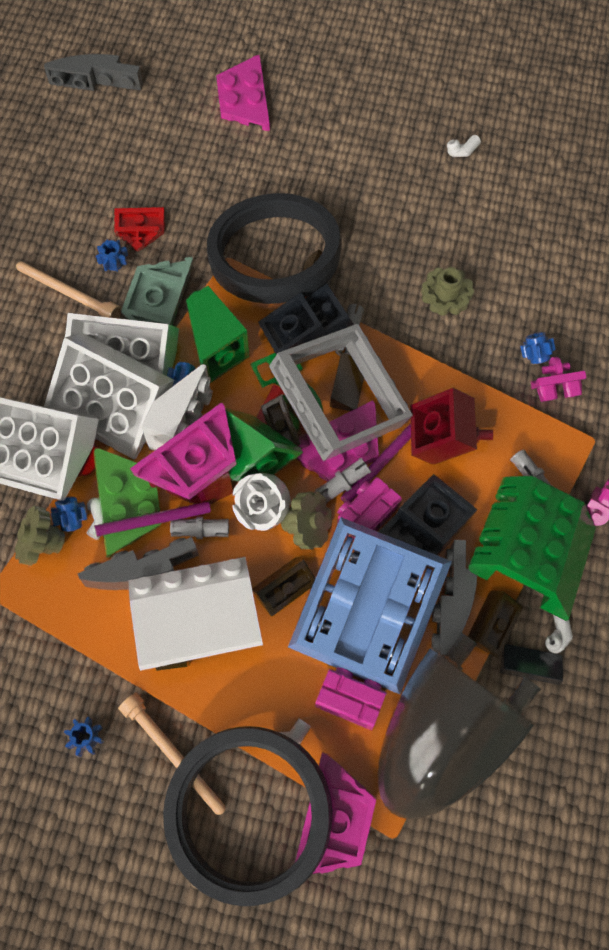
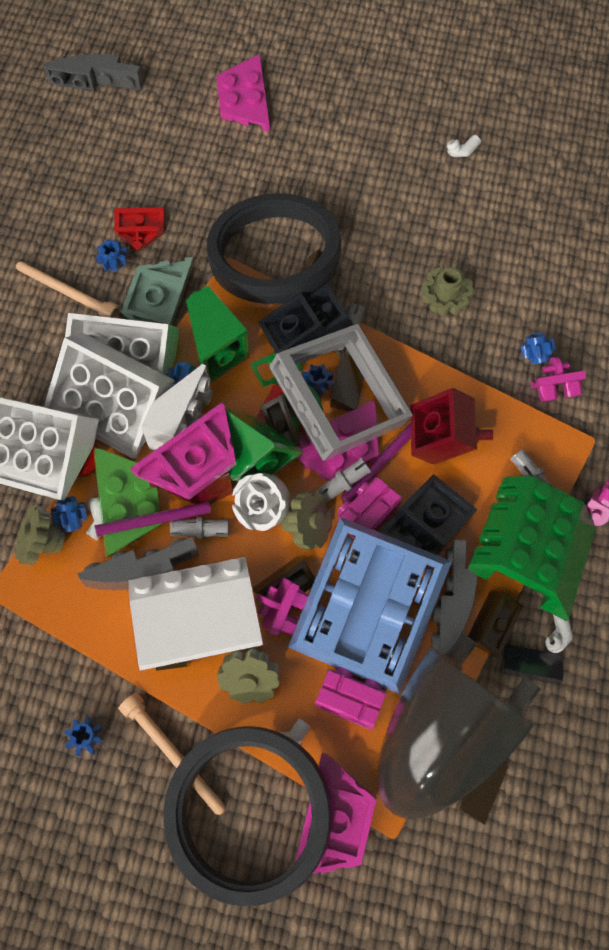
(248, 675): none -> olive plant
(277, 604): none -> dark pink hips
(324, 379): none -> blue gear
(480, 801): none -> dark brown slope

